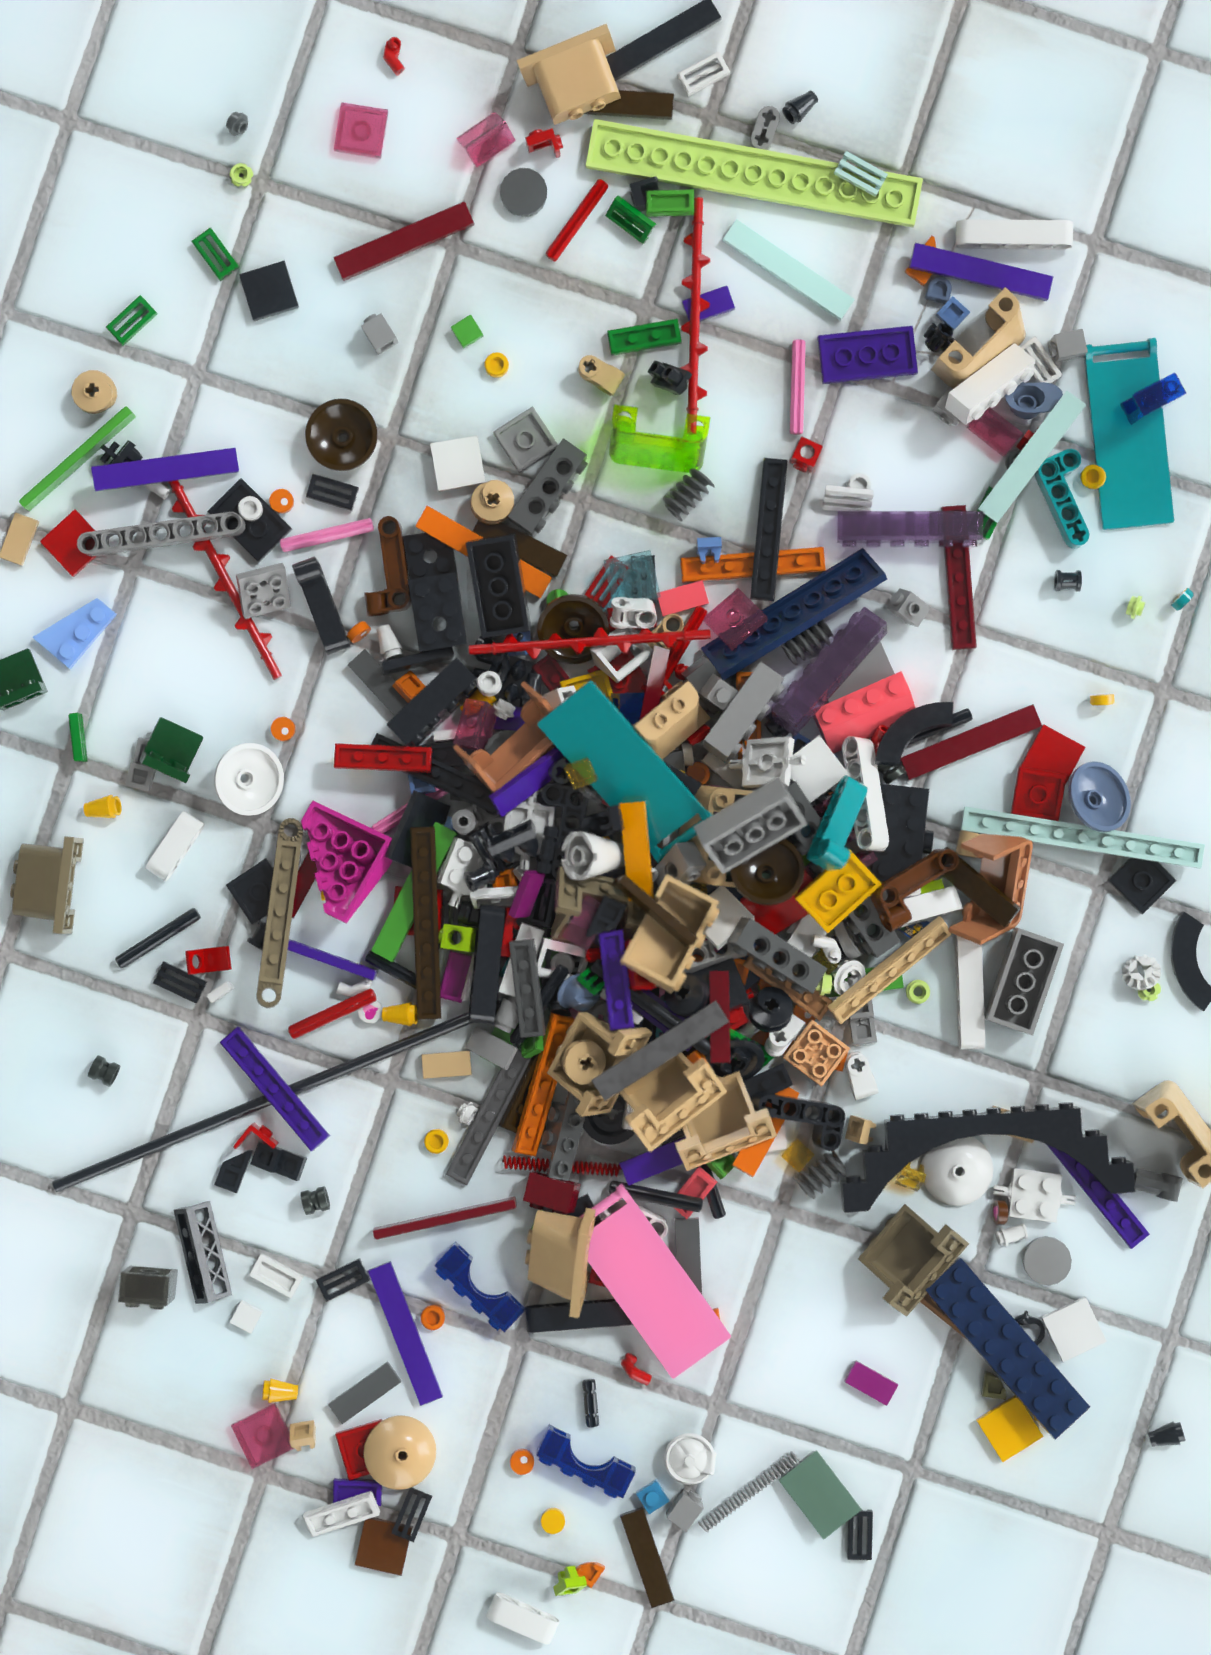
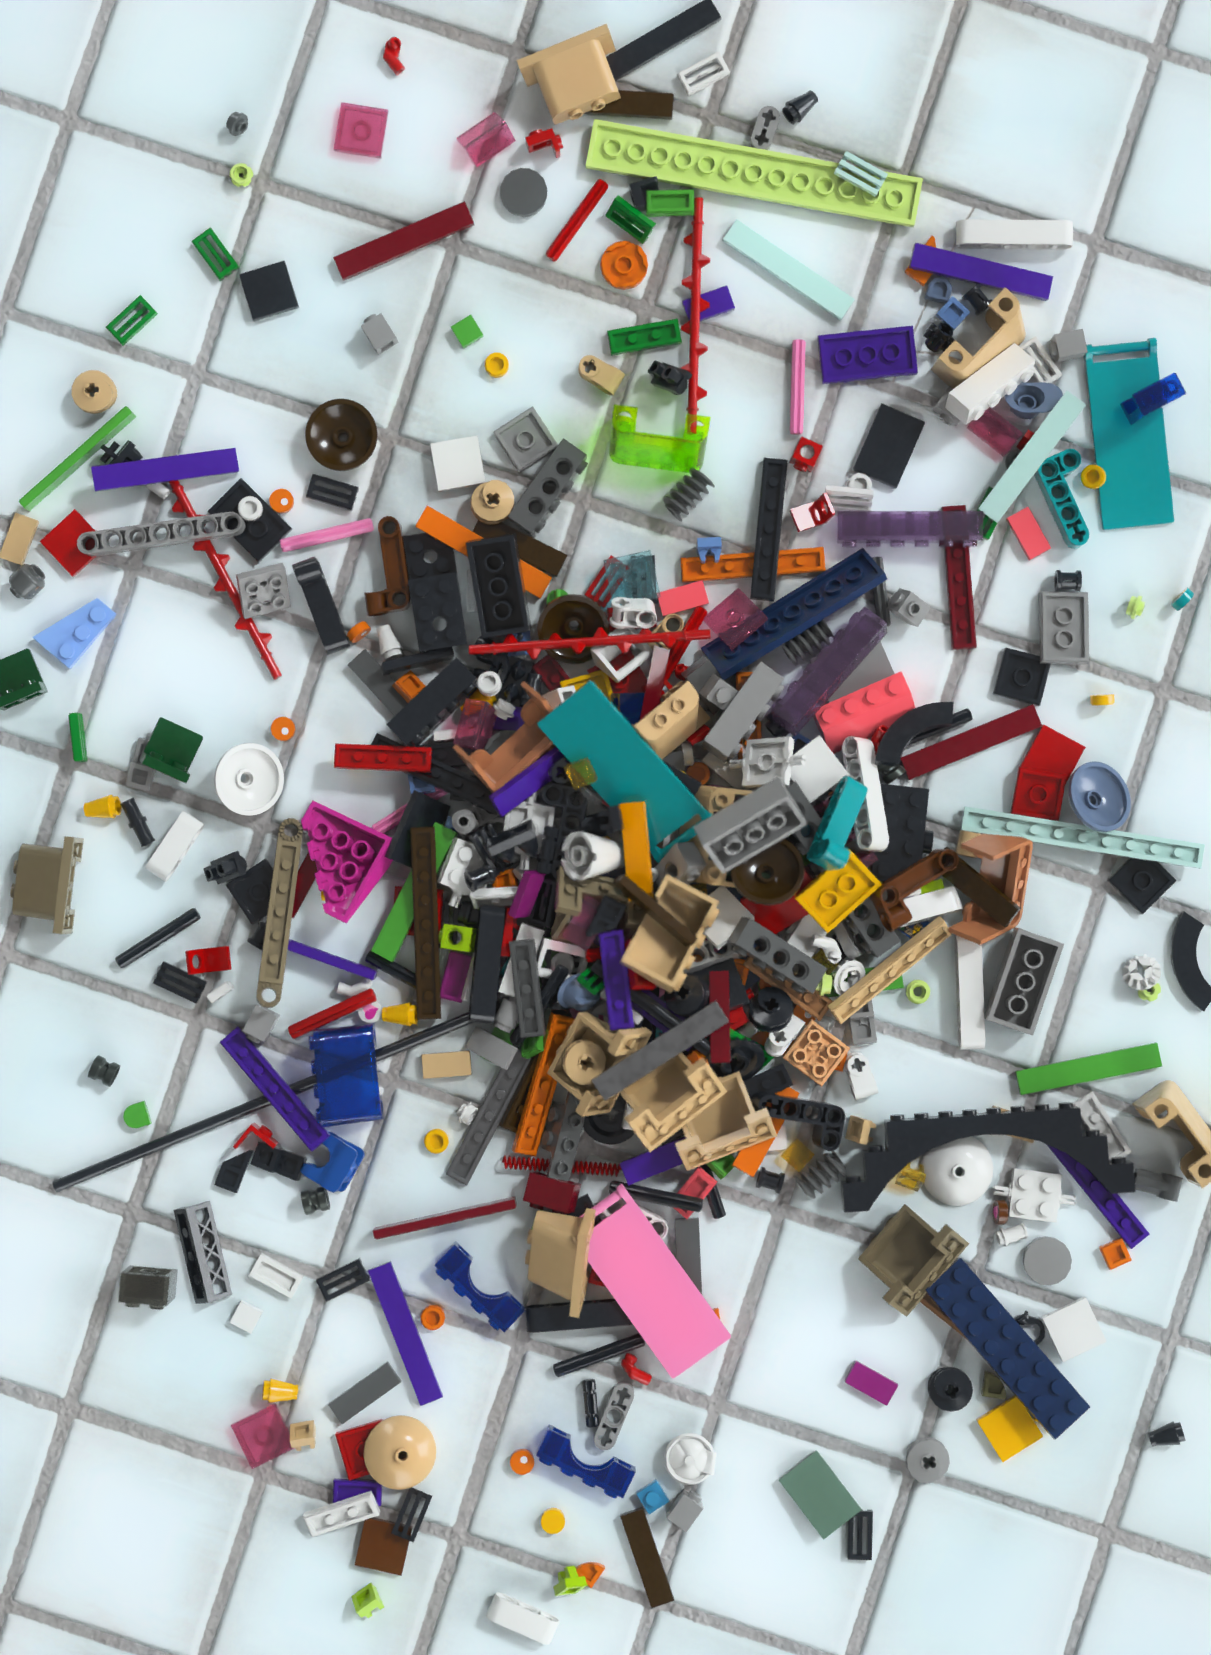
(27, 581): none -> dark grey head
(137, 822): none -> black pin
(137, 1115): none -> bright green tile
(226, 868): none -> black hips
(260, 1024): none -> light grey brick
(341, 1167): none -> blue piece
(346, 1075): none -> clear blue windscreen
(367, 1600): none -> lime tile
(598, 1355): none -> black axle
(624, 265): none -> orange tile
(627, 1401): none -> light grey beam
(770, 1180): none -> black bush
(781, 1470): light grey piece -> none
(813, 513): none -> bracket
(880, 596): none -> dark grey axle
(889, 445): none -> black tile
(927, 1471): none -> light grey piece
(960, 1394): none -> black piece
(977, 299): none -> black bush
(1021, 677): none -> black tile
(1028, 533): none -> coral tile
(1064, 627): none -> light grey tile
(1088, 1068): none -> bright green tile
(1095, 1117): none -> white tile
(1115, 1253): none -> orange tile

